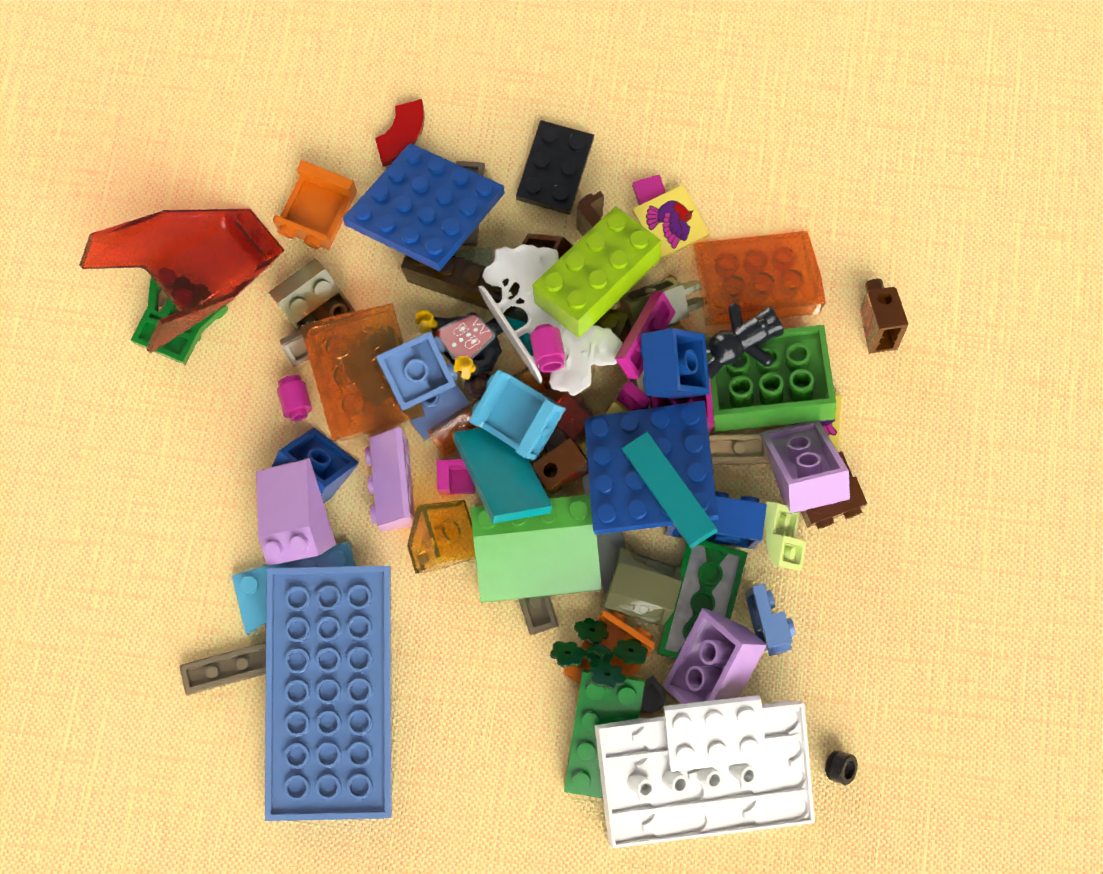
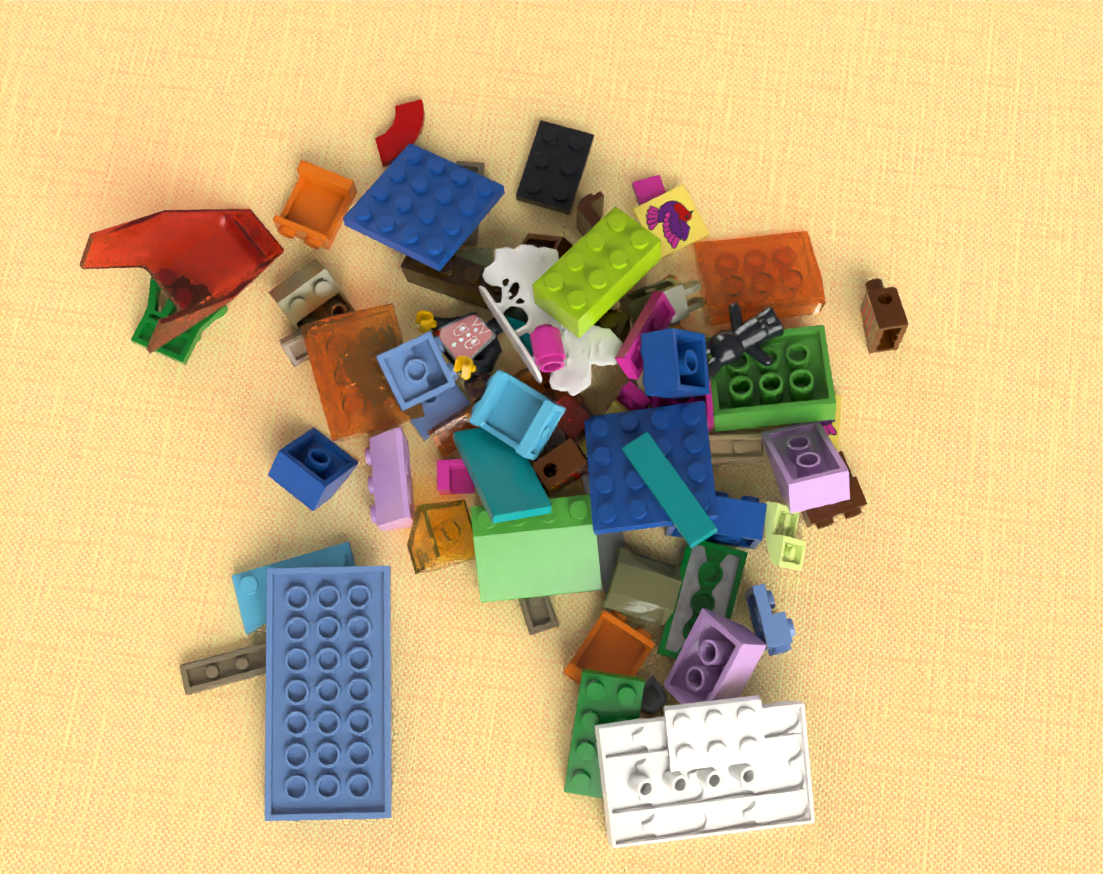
(291, 513): lavender slope -> none
(294, 398): dark pink brick -> none
(598, 655): dark green plant -> none
(841, 767): black tile -> none

